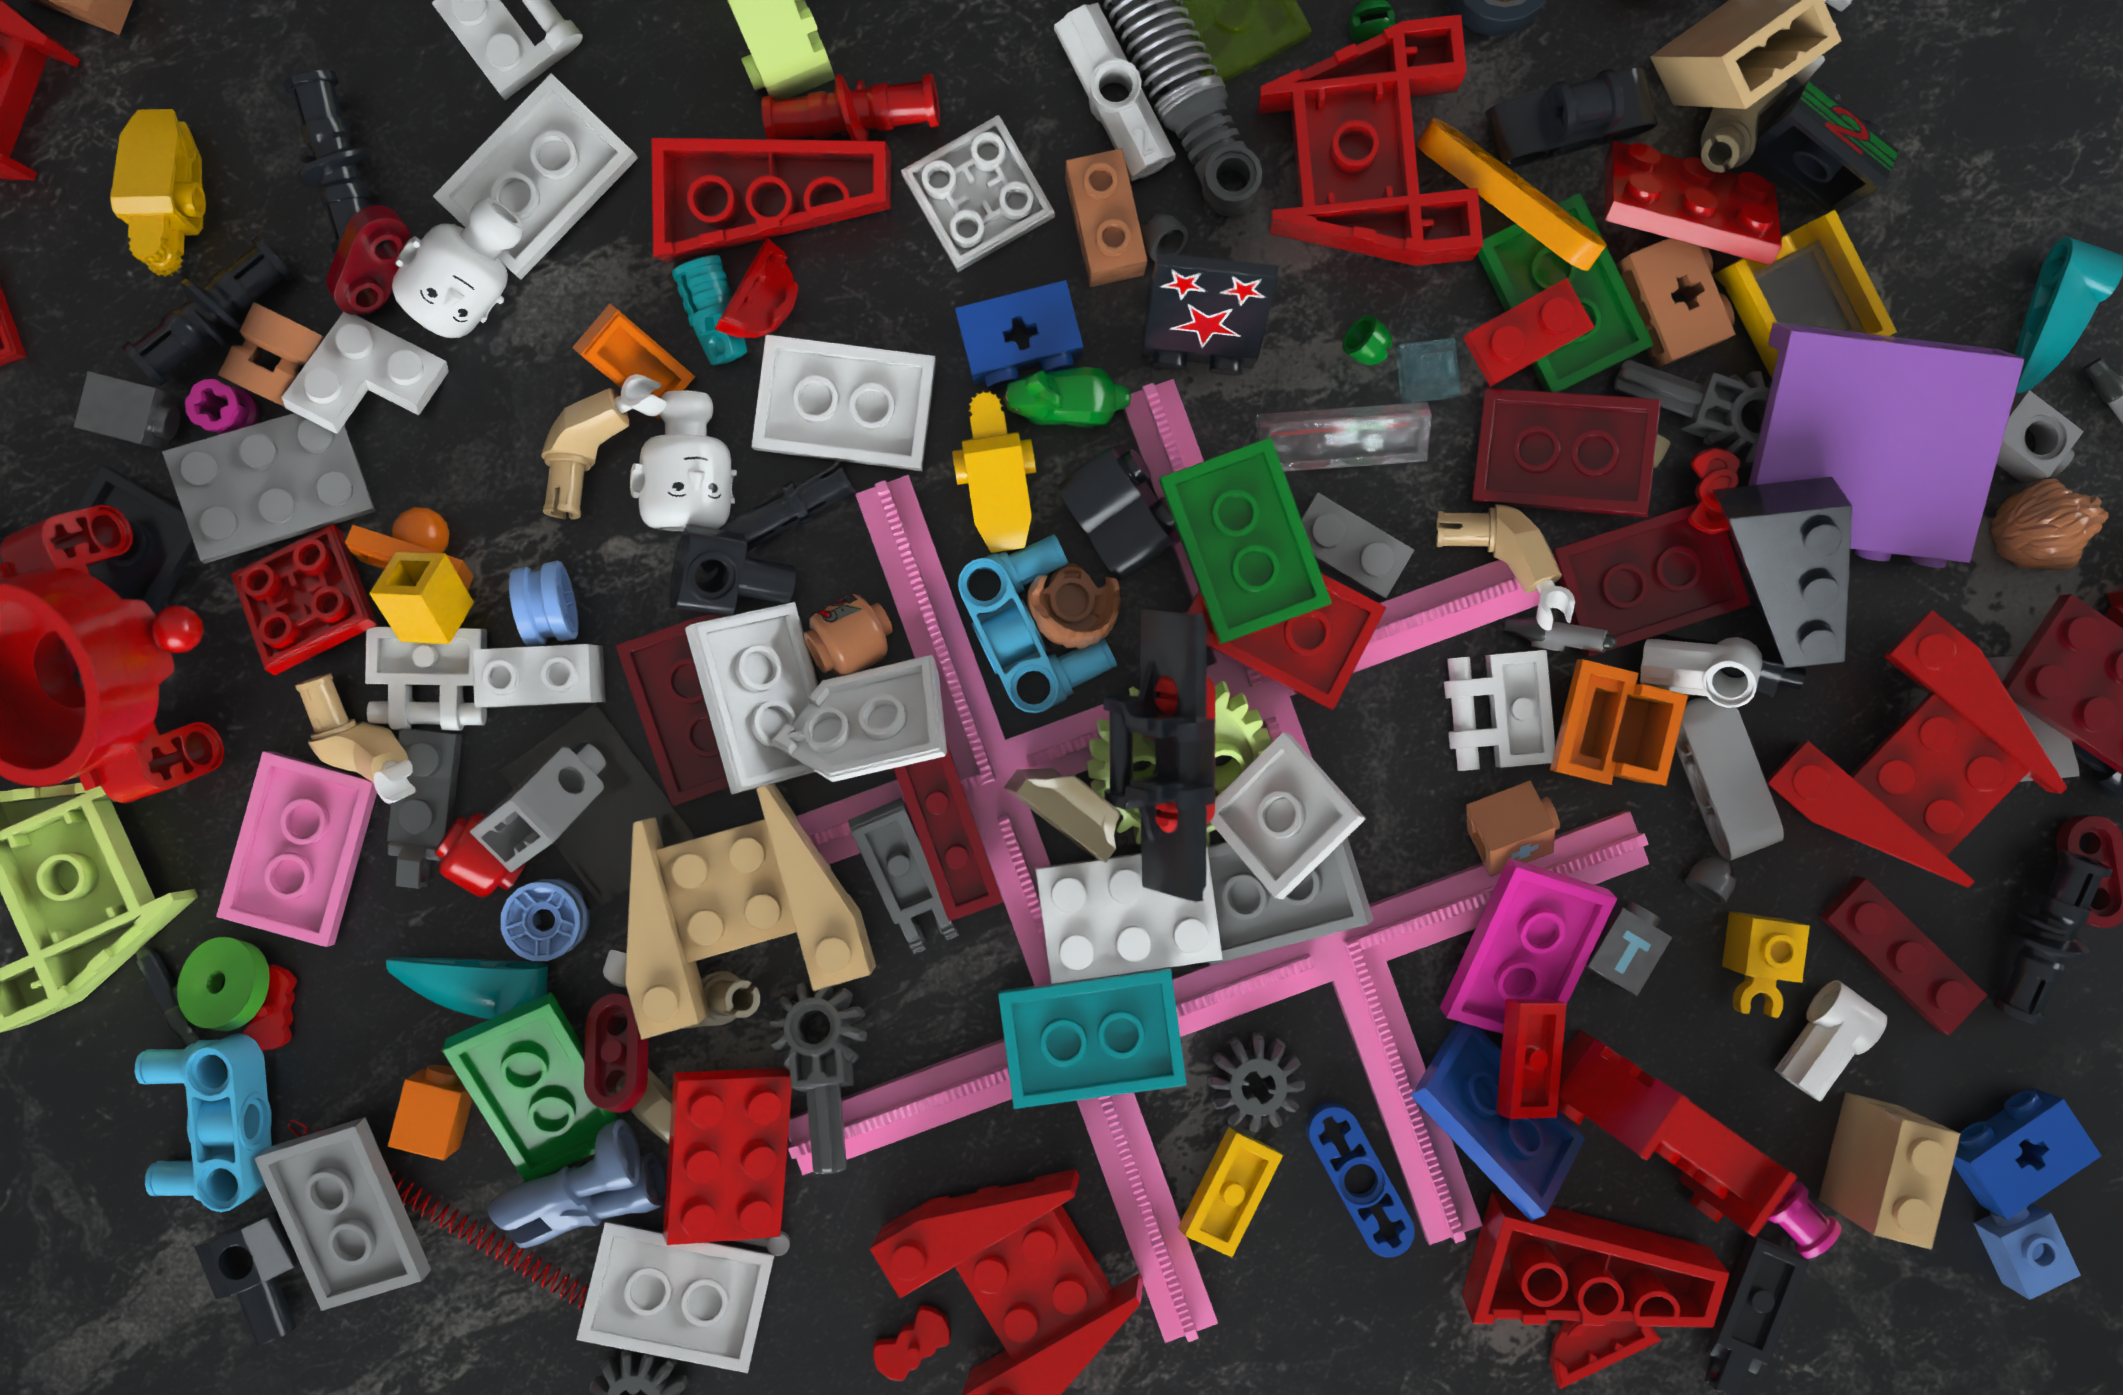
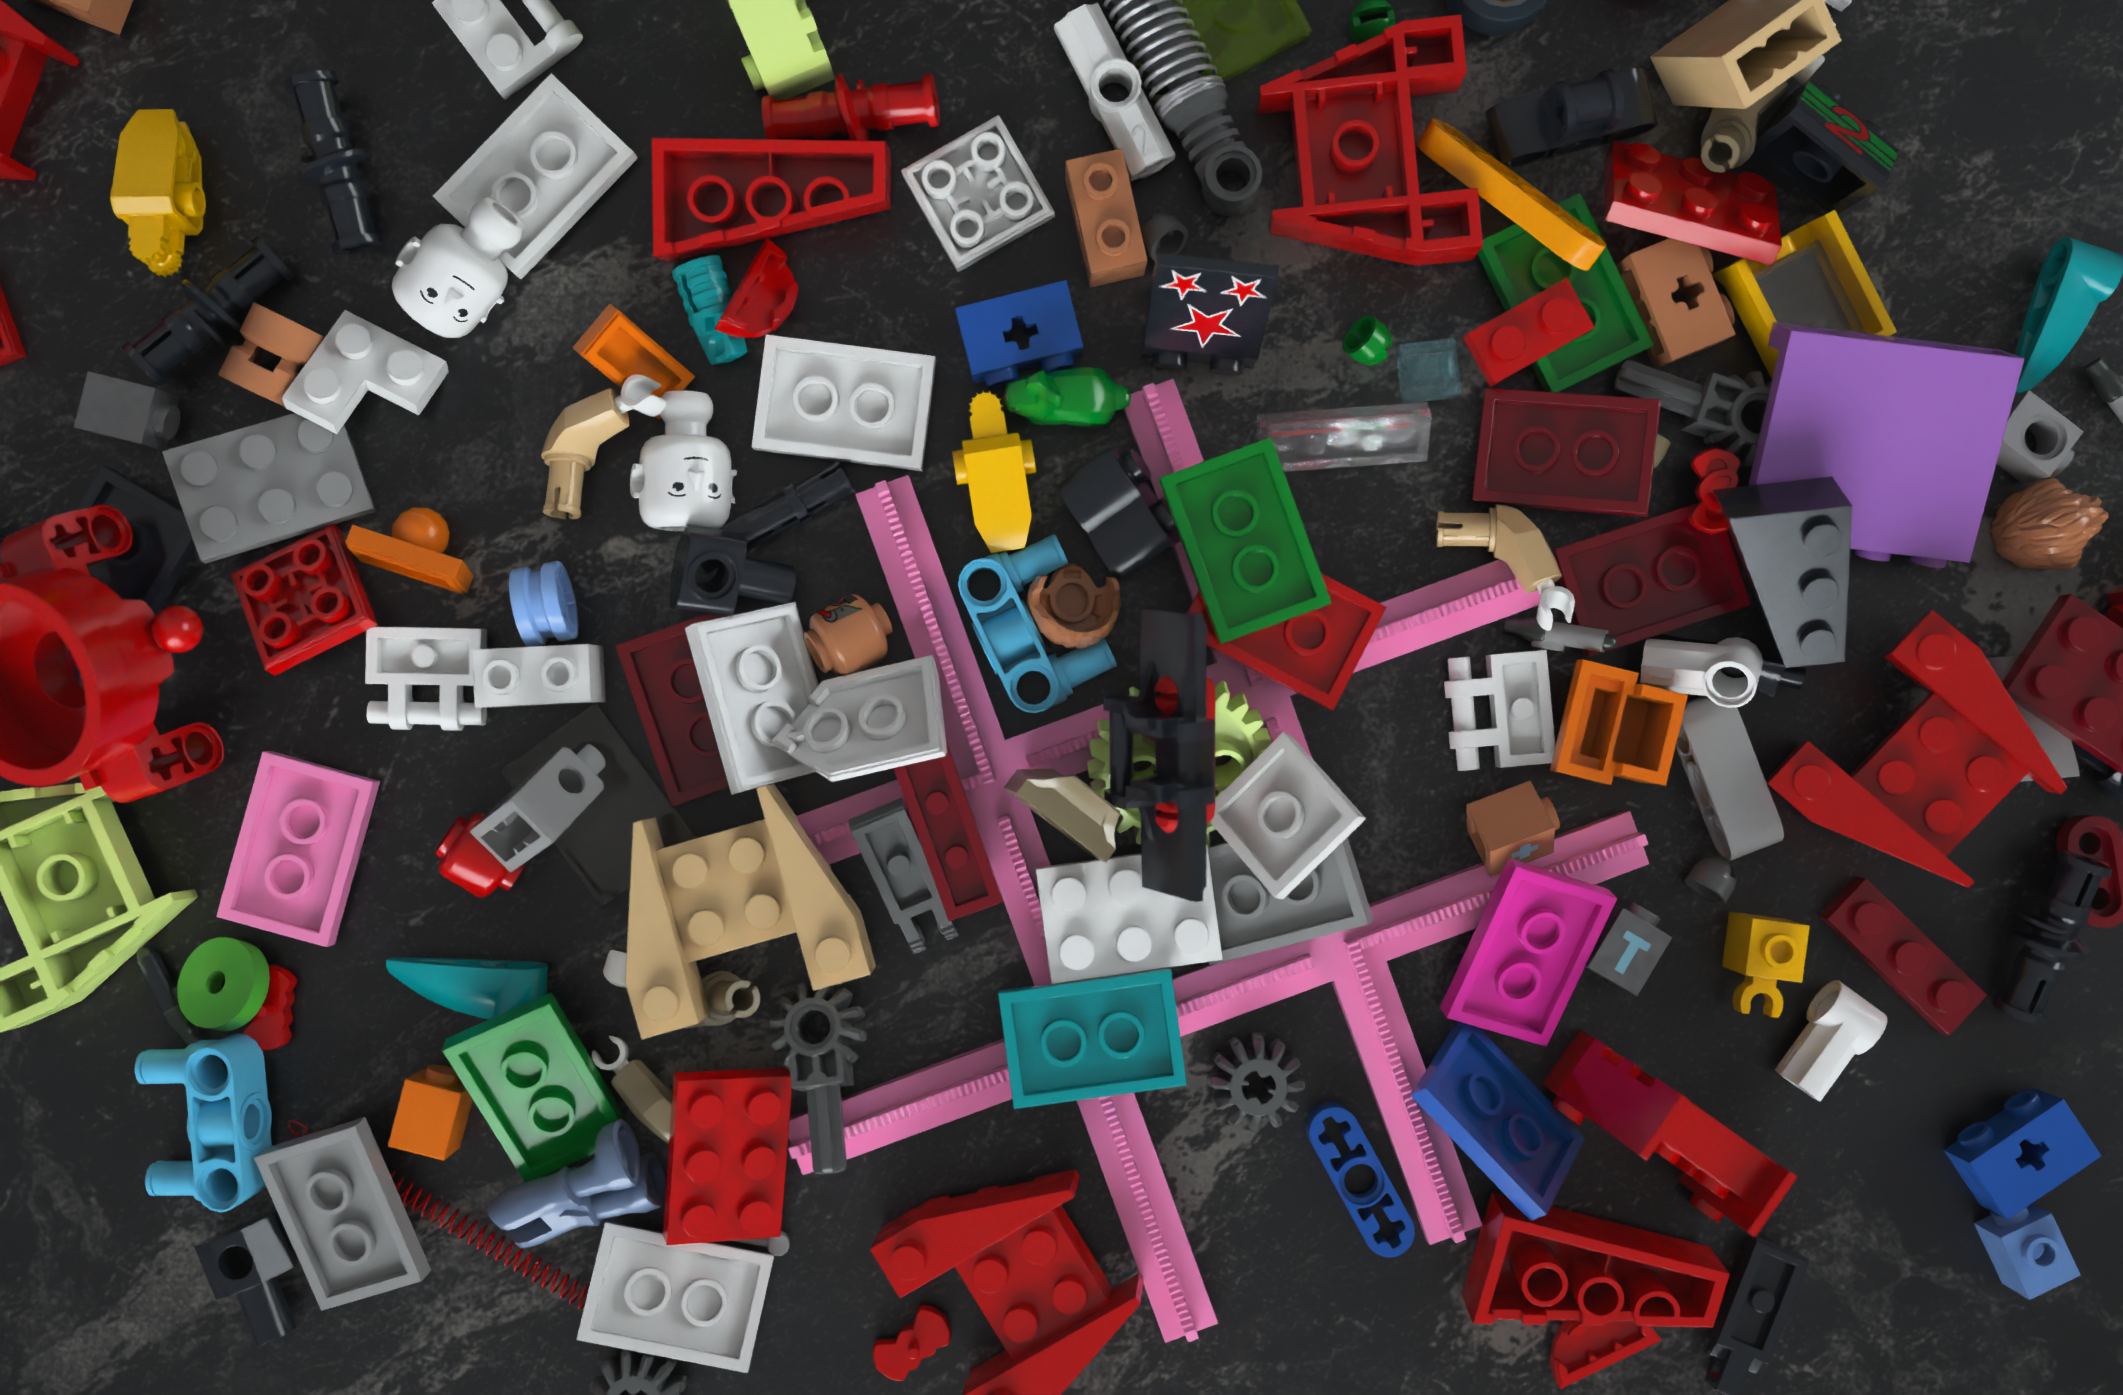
(209, 398): dark pink bush -> none
(353, 745): tan arm -> none
(362, 264): dark red plate -> none
(422, 597): yellow brick -> none
(424, 817): dark grey hinge -> none
(522, 922): light blue wheel -> none
(614, 1055): dark red plate -> none
(1230, 1192): yellow plate -> none
(1354, 546): light grey plate -> none
(1531, 1058): red plate -> none
(1805, 1222): dark pink bush -> none
(1889, 1170): tan brick -> none

